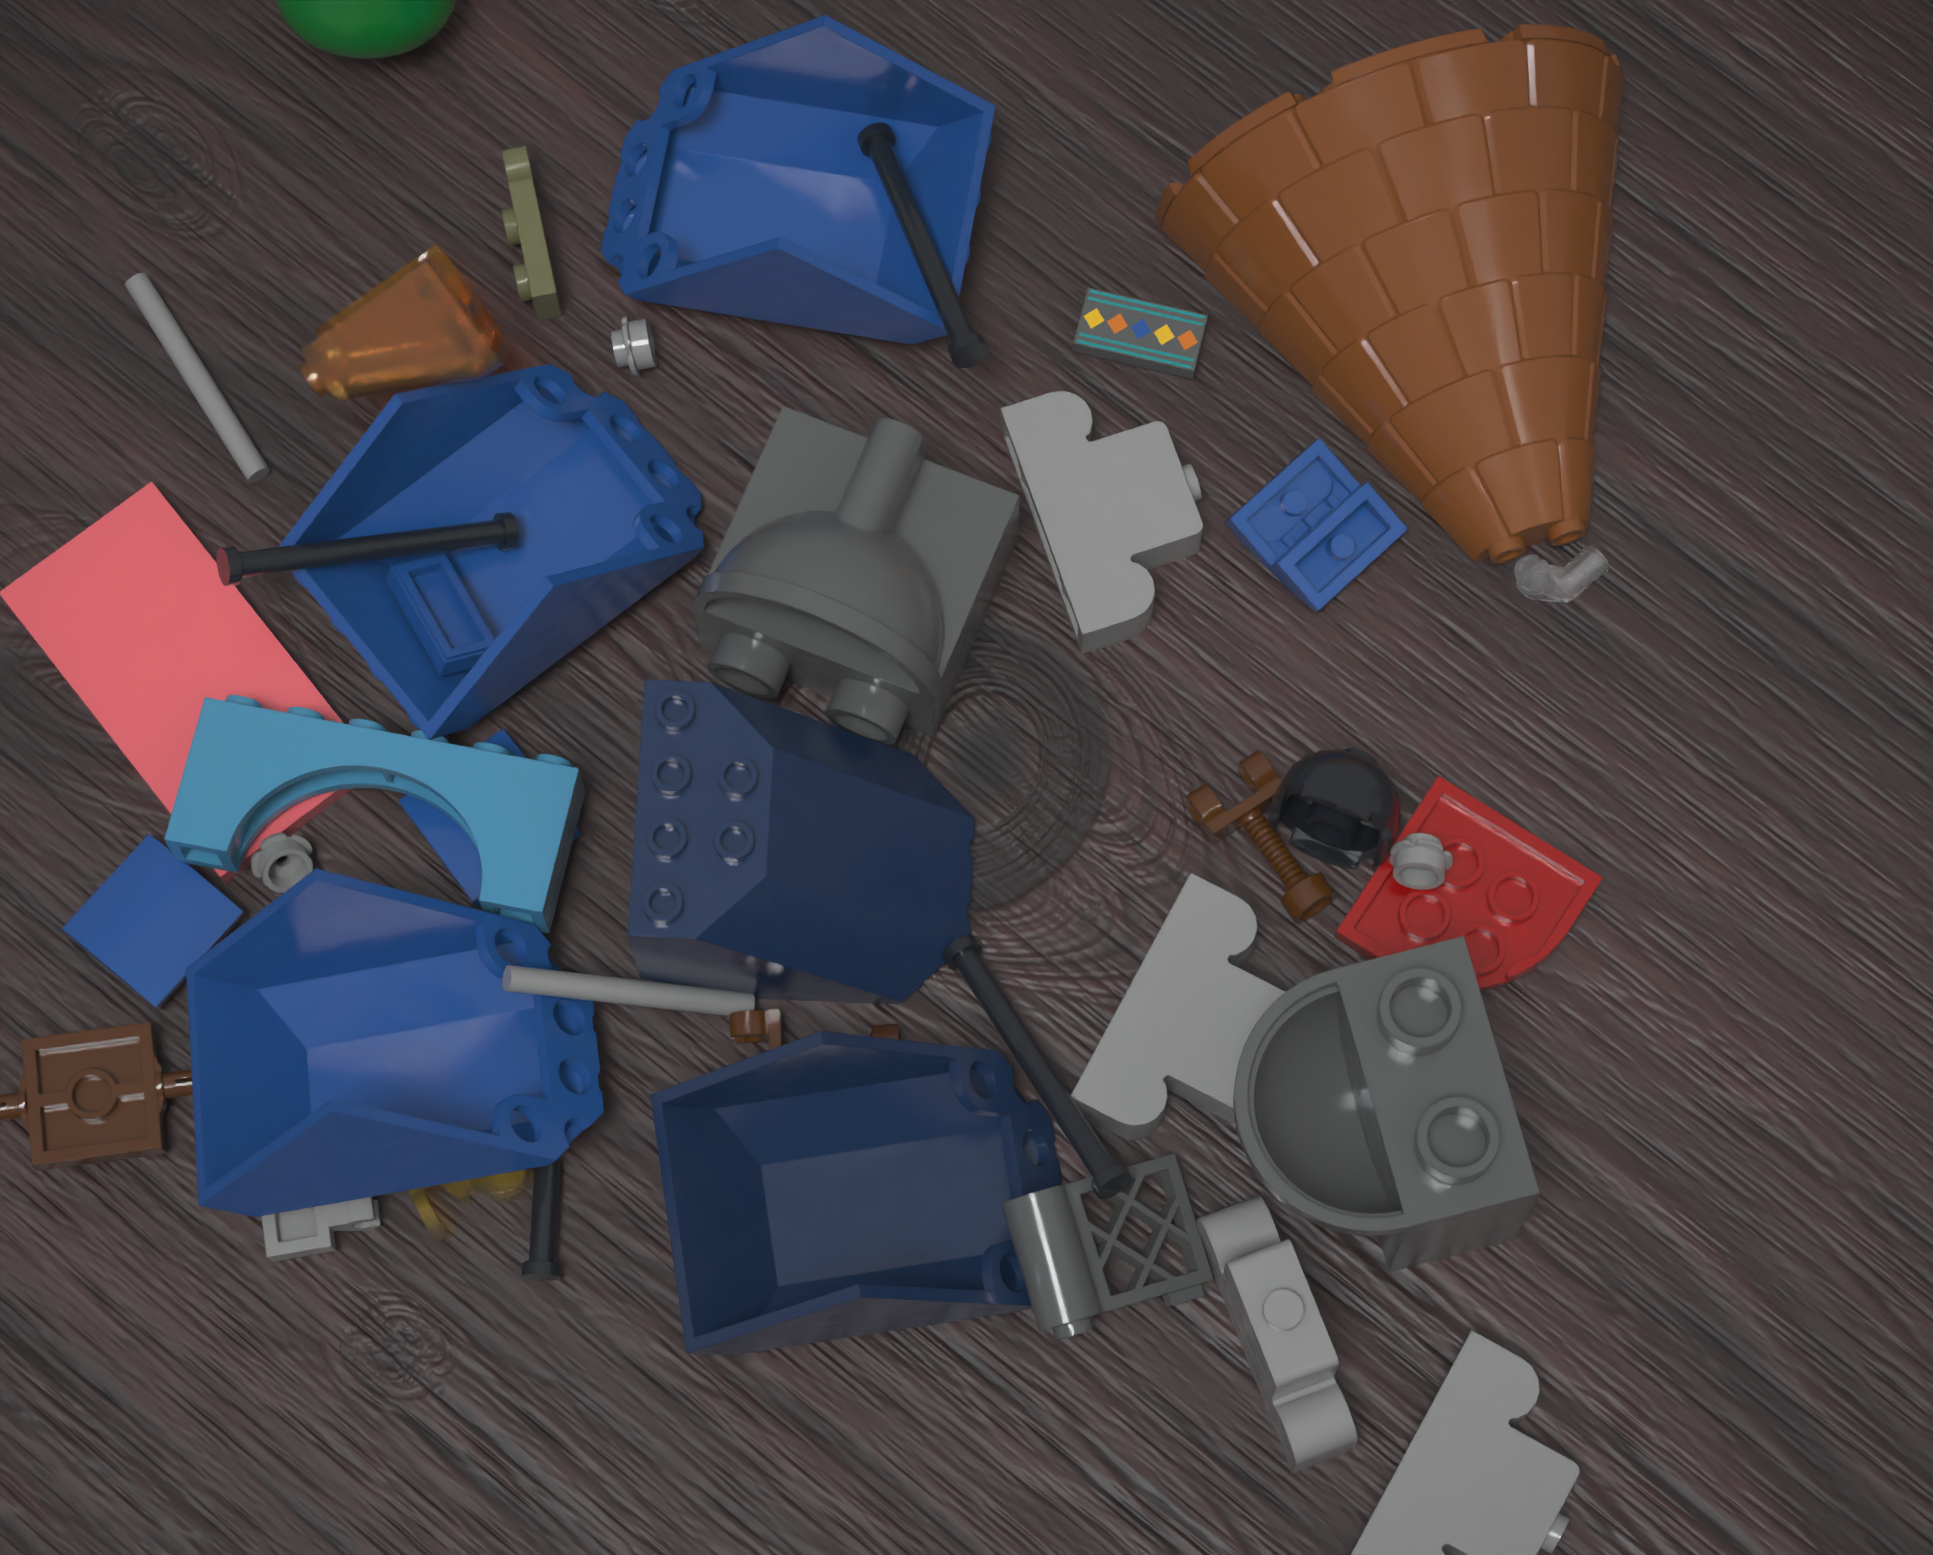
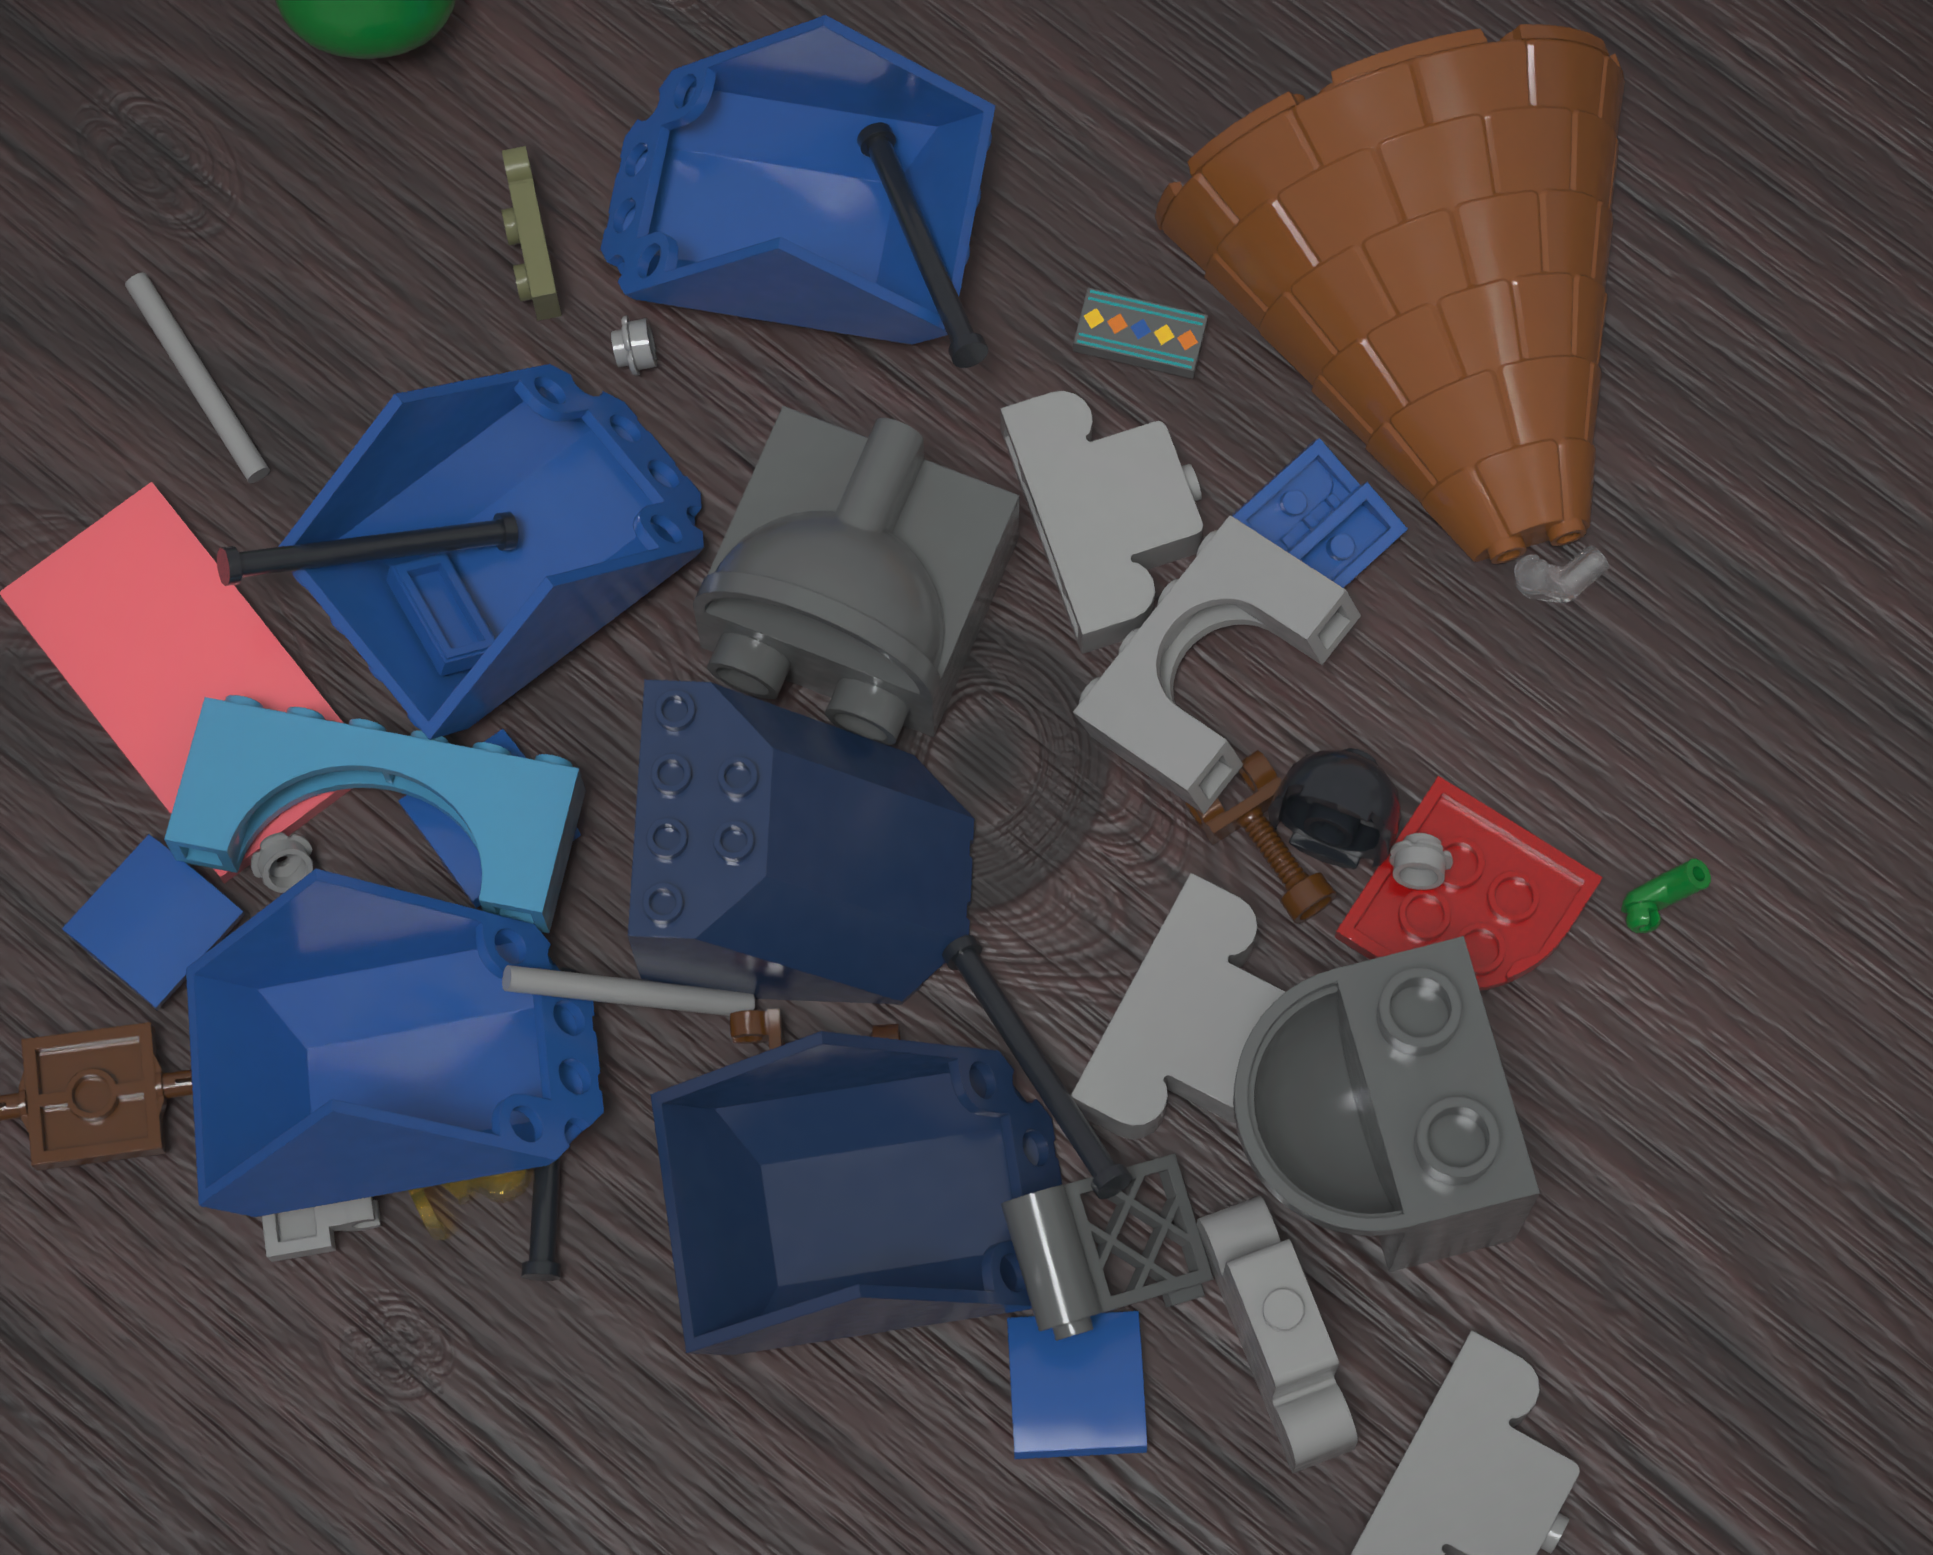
(406, 335): clear orange windscreen -> none
(1078, 1390): none -> blue slope
(1230, 582): none -> light grey arch
(1662, 891): none -> green arm

